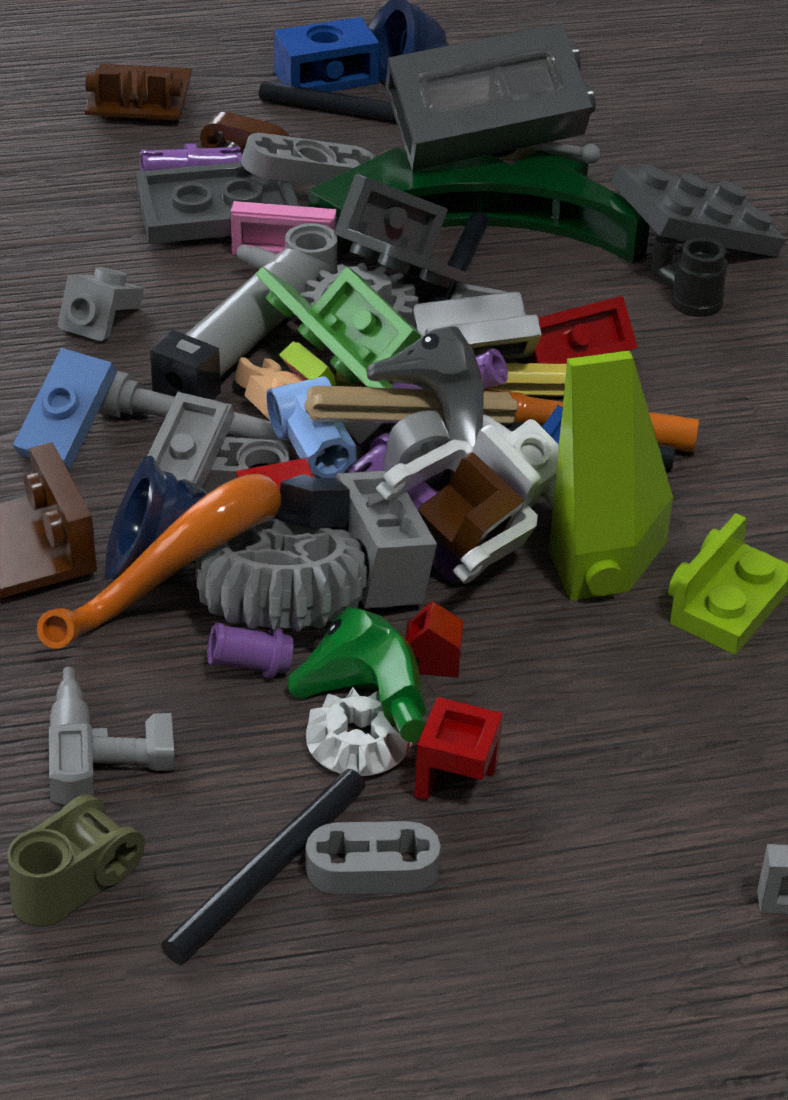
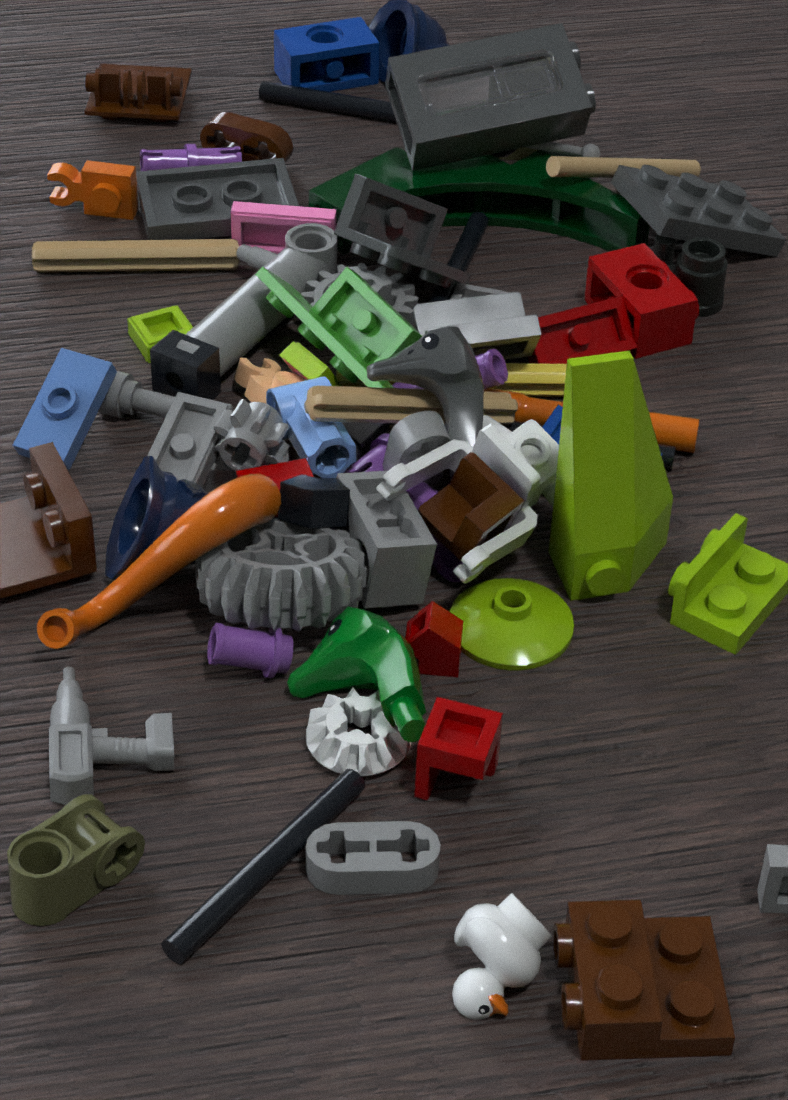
(92, 302): light grey bracket -> none
(101, 186): none -> orange plate
(135, 255): none -> tan axle
(153, 326): none -> lime tile
(251, 436): none -> light grey gear
(299, 159): light grey beam -> none
(508, 946): none -> white animal
(513, 624): none -> lime dish
(606, 167): none -> tan bar
(641, 983): none -> reddish brown plate
(656, 300): none -> red brick

